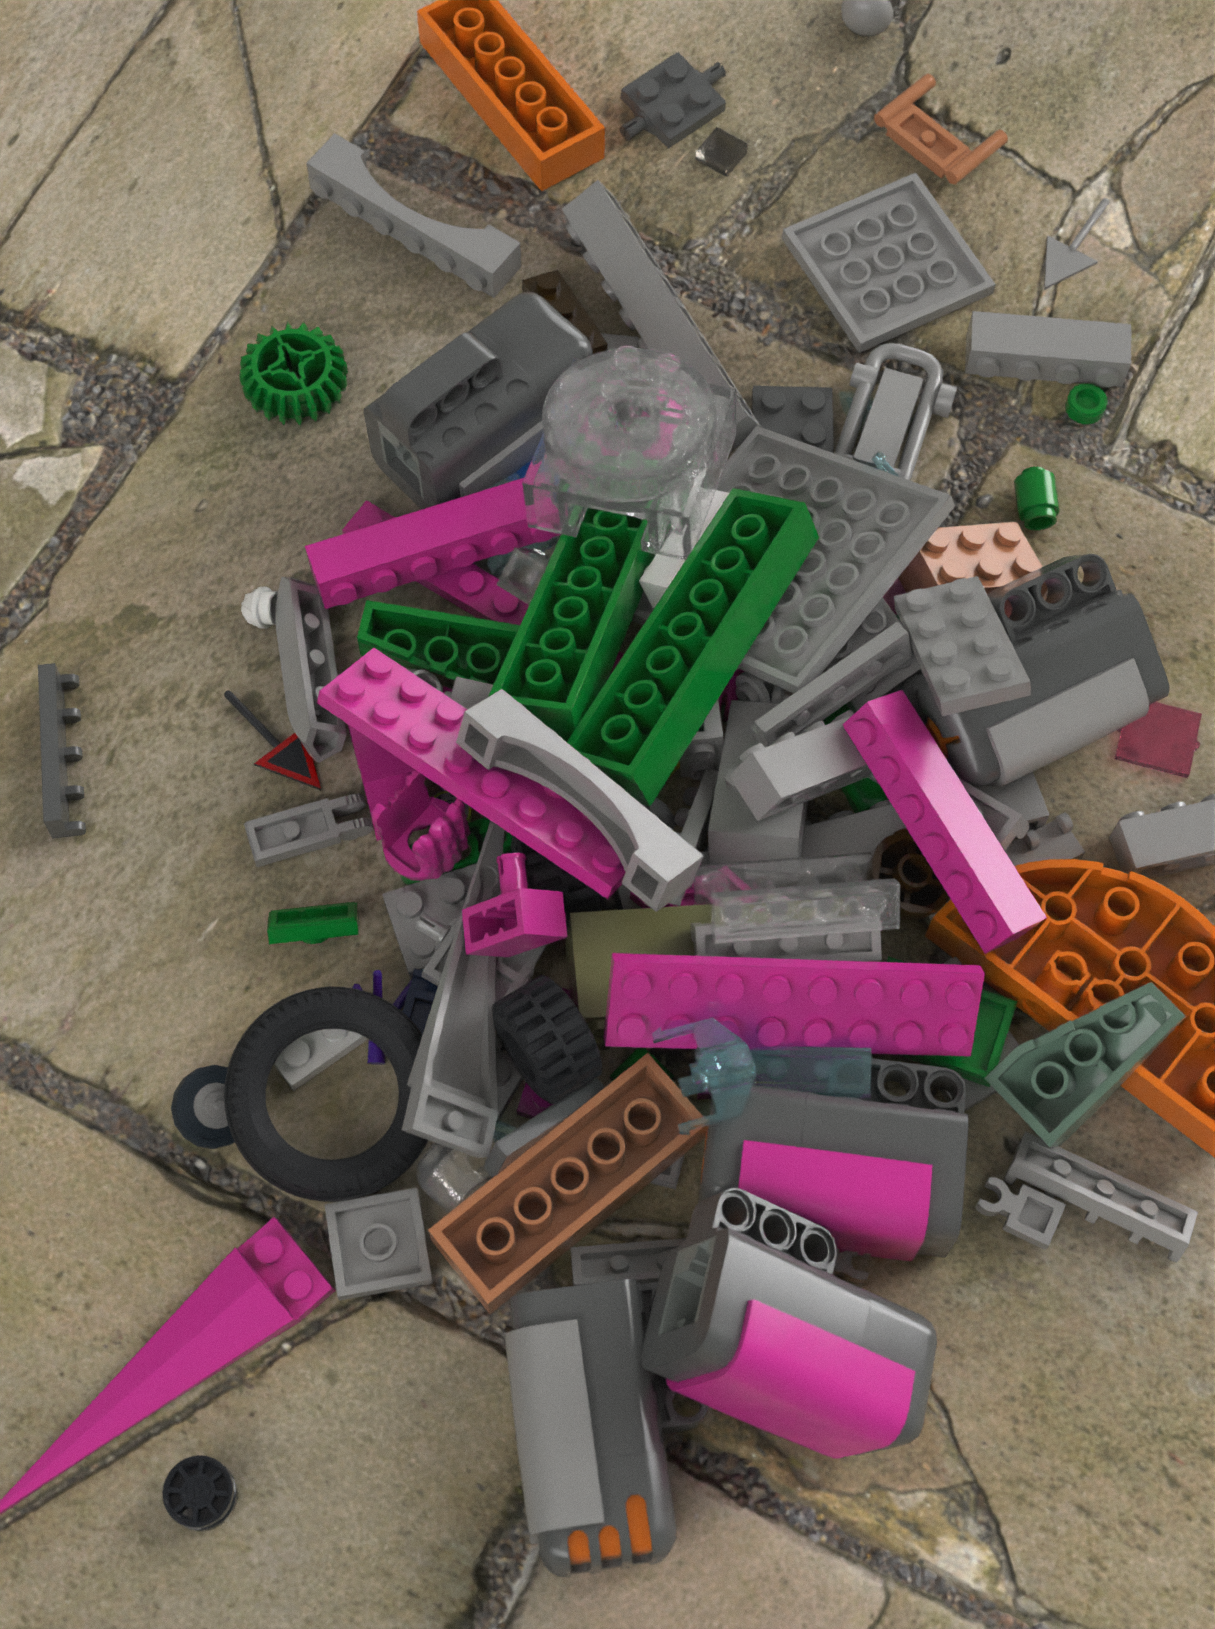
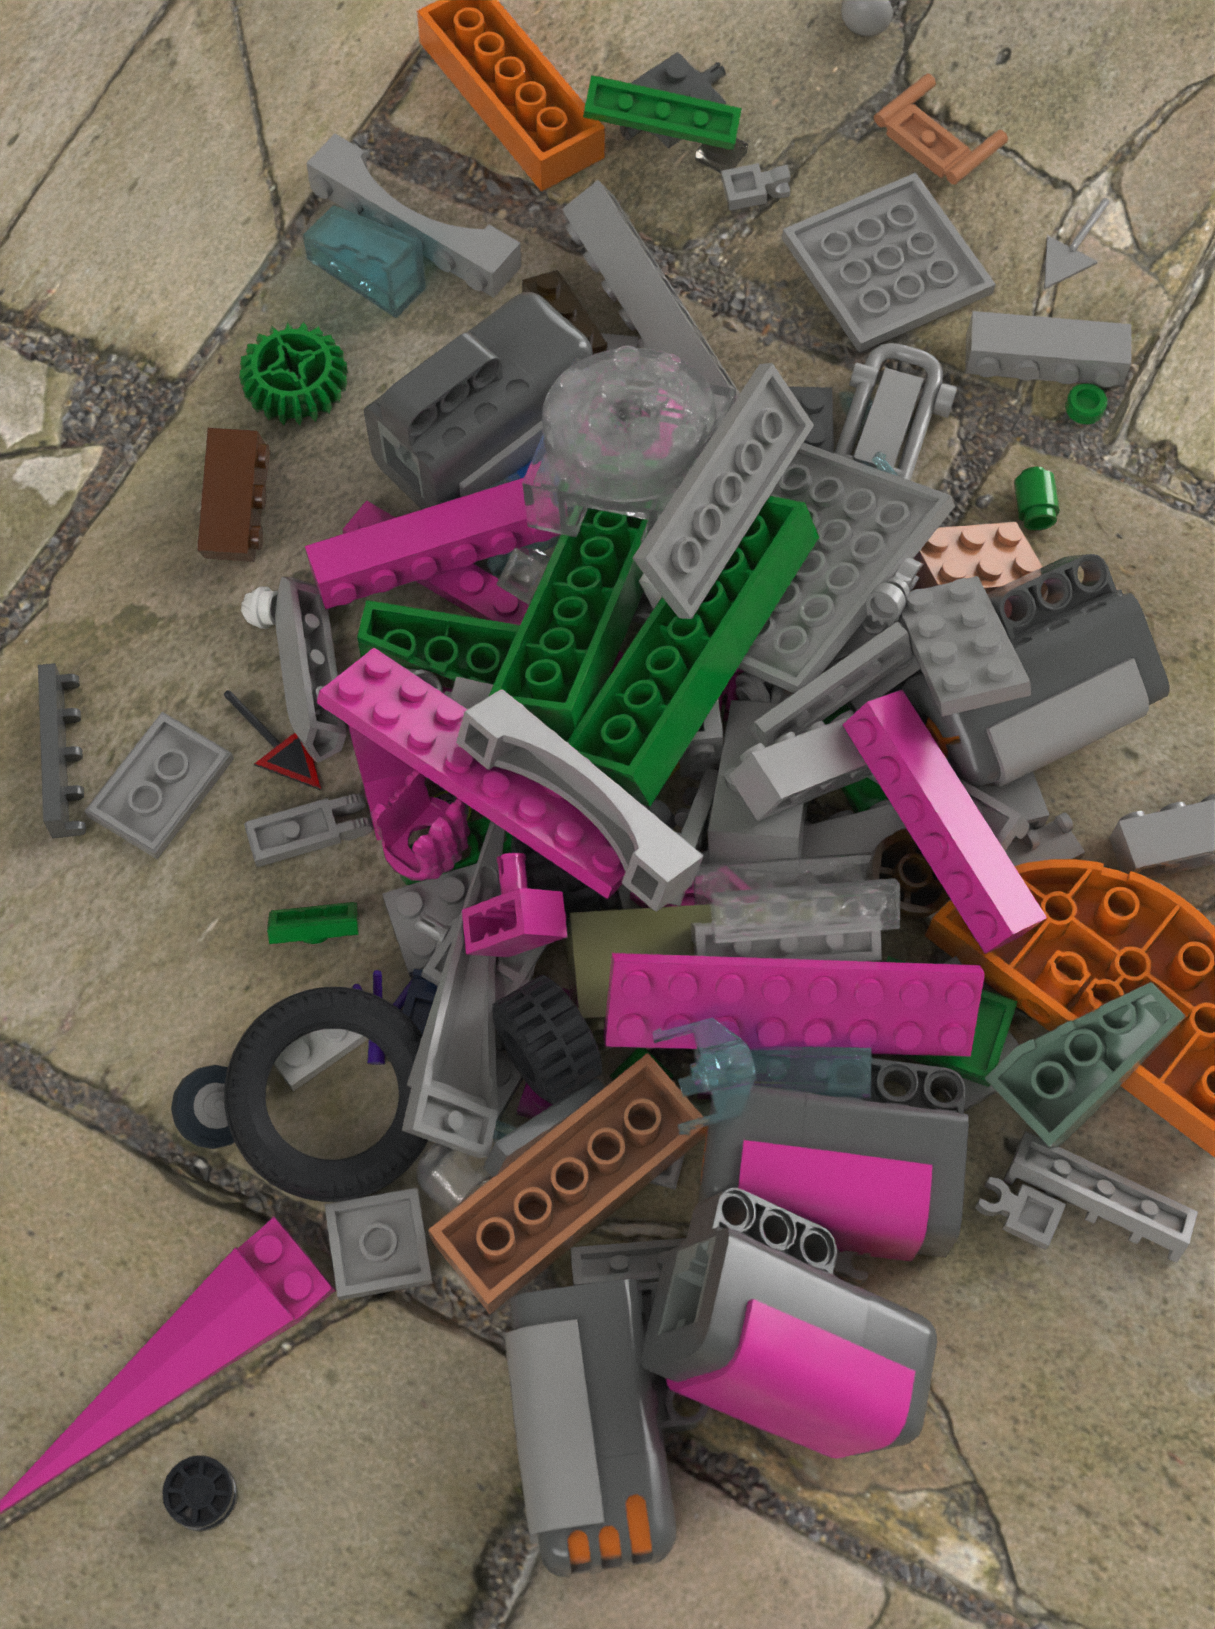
(159, 785): none -> light grey tile
(233, 494): none -> reddish brown wedge
(368, 258): none -> clear light blue wedge
(662, 112): none -> green fence
(724, 491): none -> light grey plate
(749, 186): none -> light grey plate
(889, 598): none -> light grey piece
(1161, 740): clear pink piece -> none

